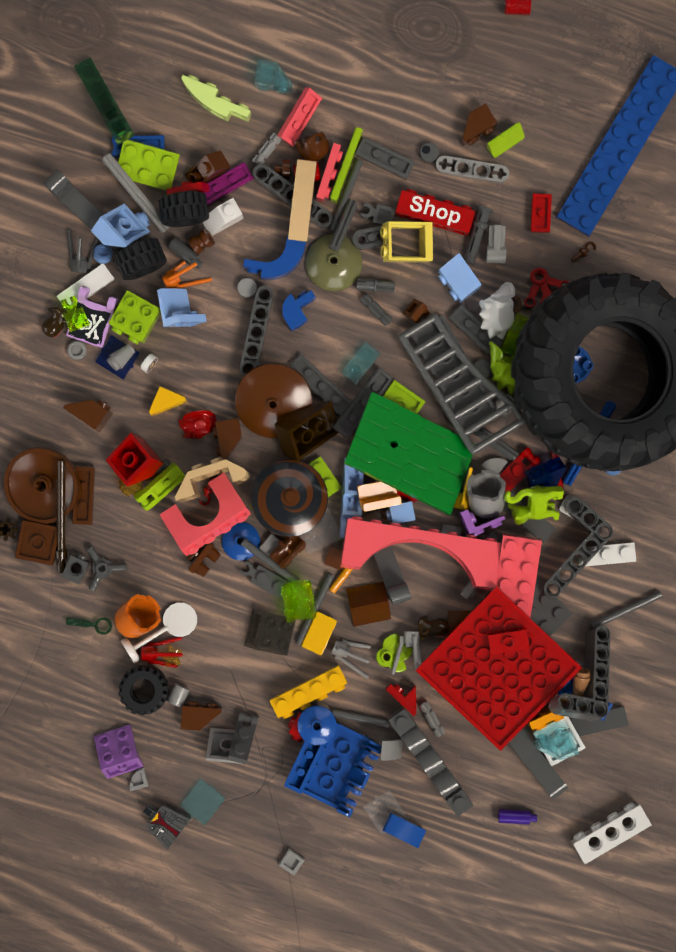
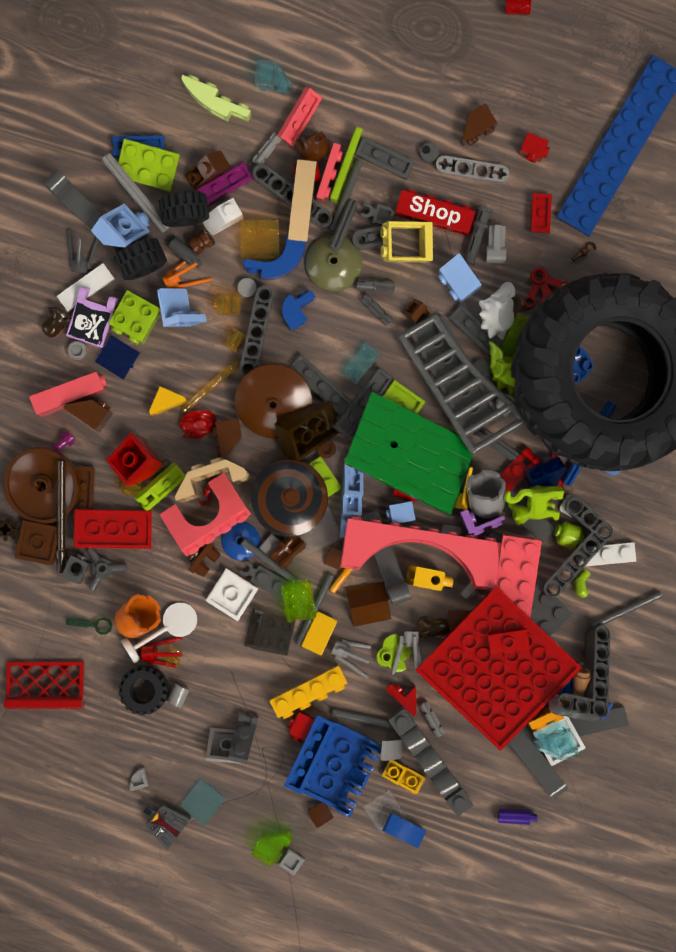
(44, 702): none -> red fence
(67, 393): none -> coral slope
(67, 439): none -> magenta bar
(75, 317): clear neon green plate -> none
(102, 253): medium blue tile -> none
(104, 101): clear green arch -> none
(112, 529): none -> red tile
(117, 752): medium lavender bracket -> none
(119, 358): light grey cone -> none
(148, 363): white tile -> none
(189, 186): red plate -> none
(198, 716): reddish brown slope -> none
(210, 386): none -> clear yellow bar
(228, 304): none -> clear yellow brick
(232, 594): none -> white plate
(234, 340): none -> clear yellow bush
(259, 239): none -> clear yellow hinge
(270, 845): none -> clear neon green slope
(285, 169): reddish brown tile -> none
(320, 715): blue dish -> none
(320, 814): none -> reddish brown slope
(327, 449): none -> reddish brown tile
(377, 496): panel -> none
(403, 776): none -> yellow slope
(422, 578): none -> yellow torso
(494, 464): light grey tile -> none
(505, 140): lime slope -> none
(534, 148): none -> red brick
(569, 535): none -> lime head
(579, 583): none -> lime arm
(638, 823): white brick -> none

